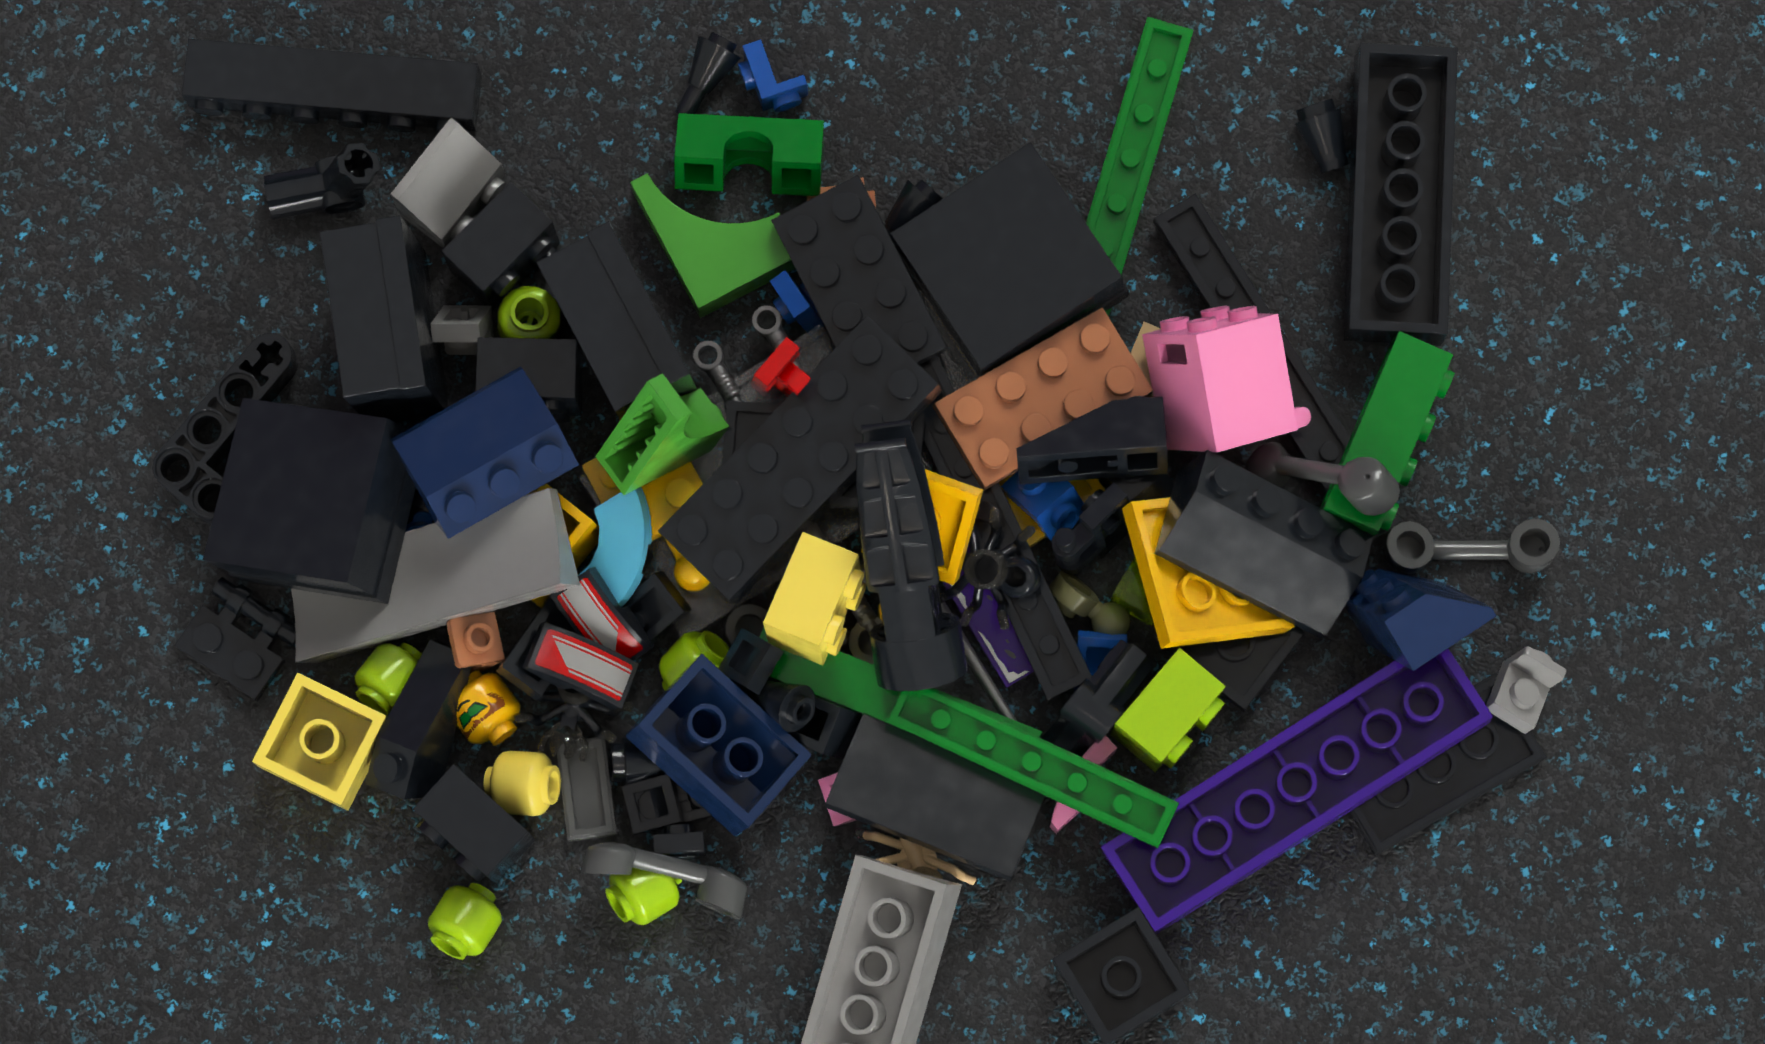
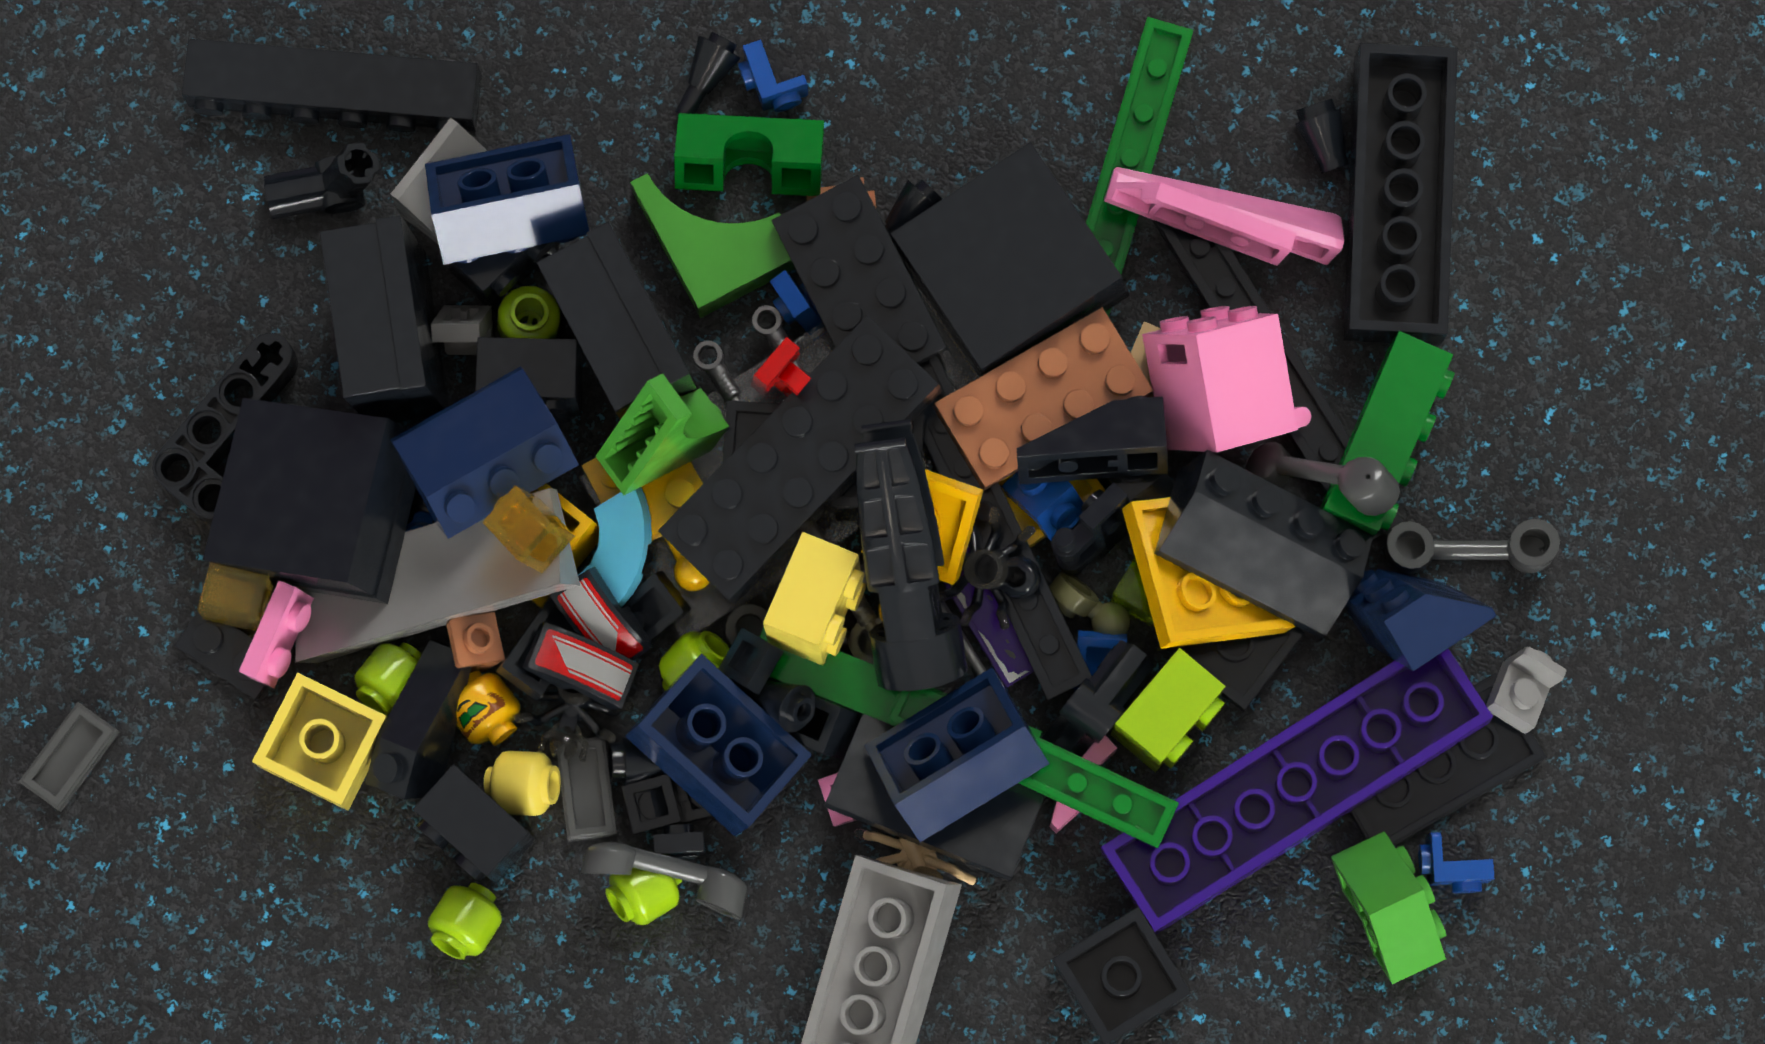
(69, 756): none -> dark grey tile
(234, 596): none -> clear yellow brick
(275, 636): none -> bright pink plate
(506, 199): none -> dark blue slope
(528, 528): none -> clear yellow brick
(956, 755): none -> dark blue slope
(1229, 218): none -> bright pink wedge
(1391, 906): none -> bright green brick
(1463, 875): none -> blue bracket

